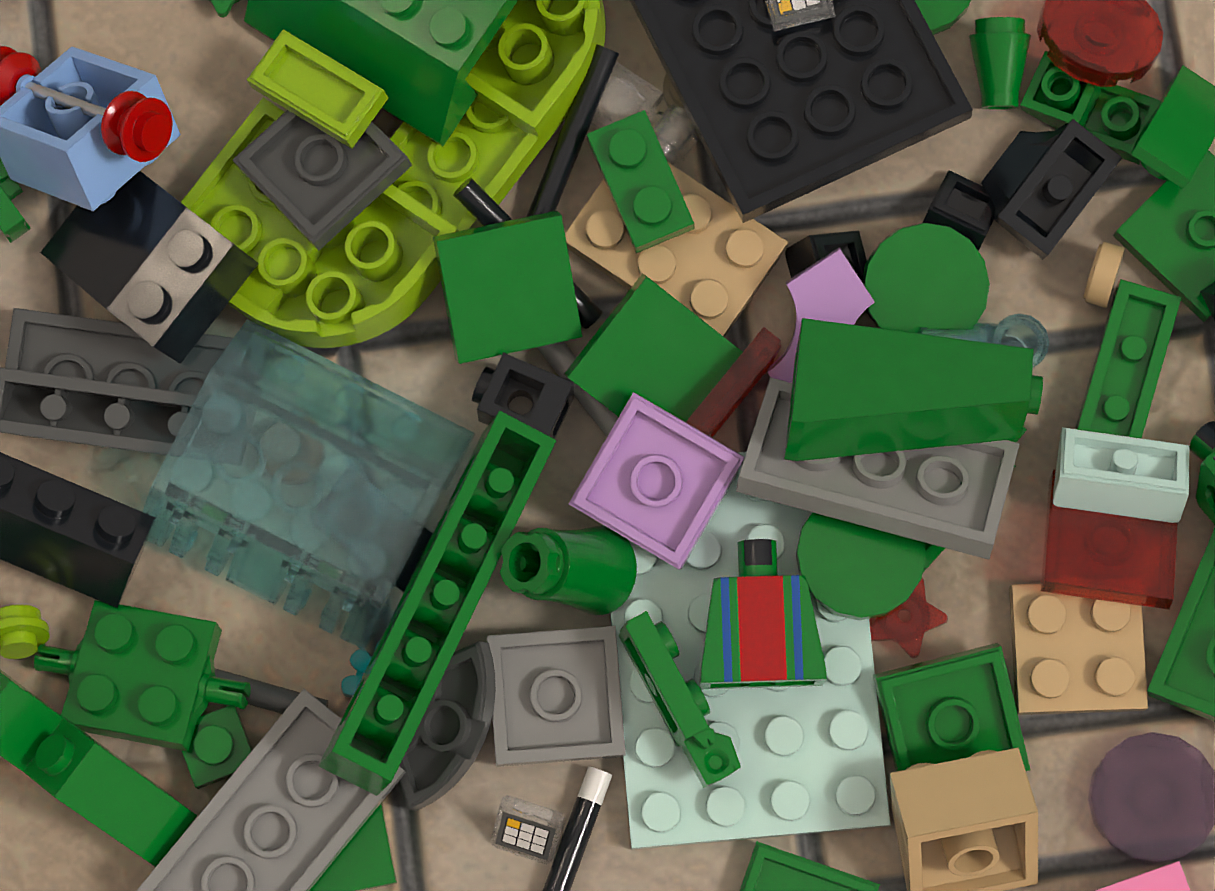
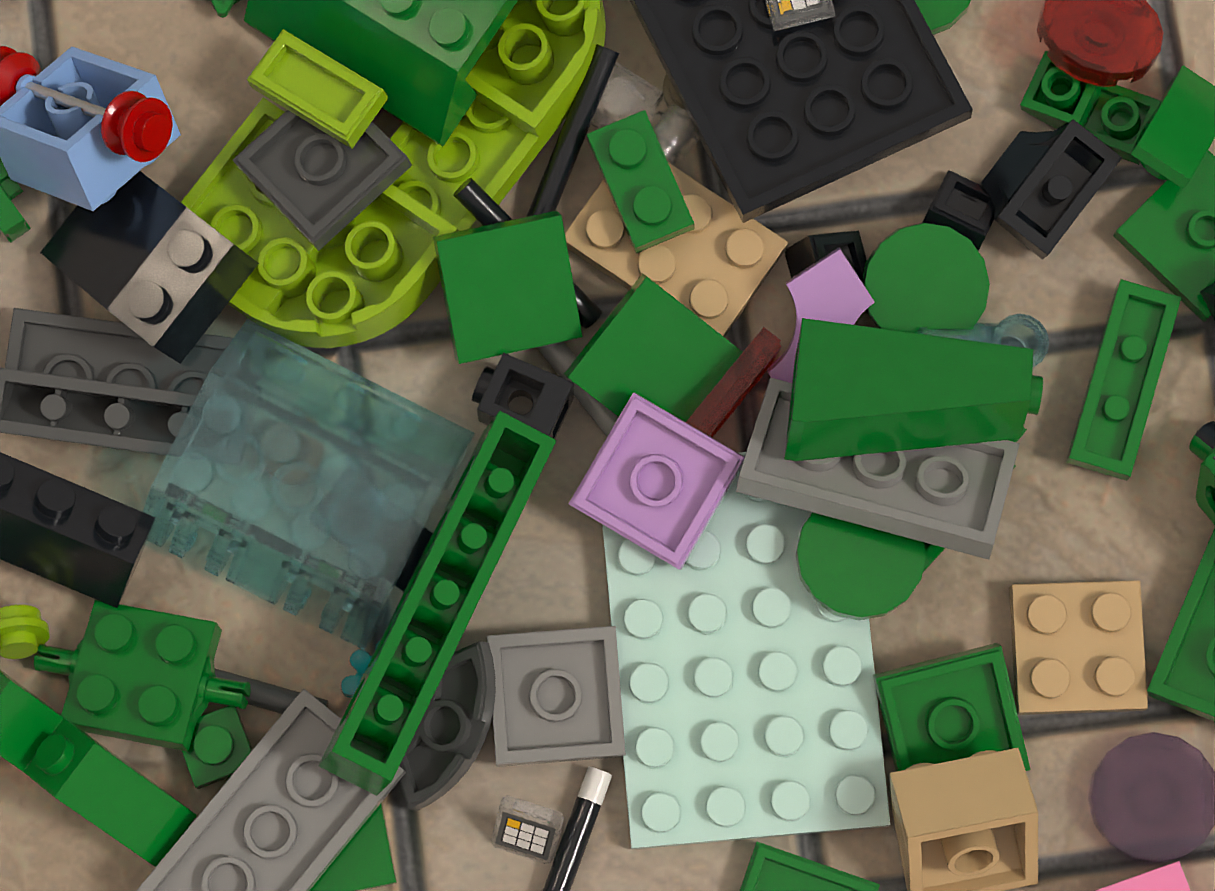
(576, 568): green plant -> none
(678, 701): green hinge -> none
(761, 627): torso -> none
(909, 633): clear red plate -> none
(999, 60): green cone -> none
(1103, 274): tan tile -> none
(1108, 556): clear red tile -> none
(1121, 475): light aqua slope -> none

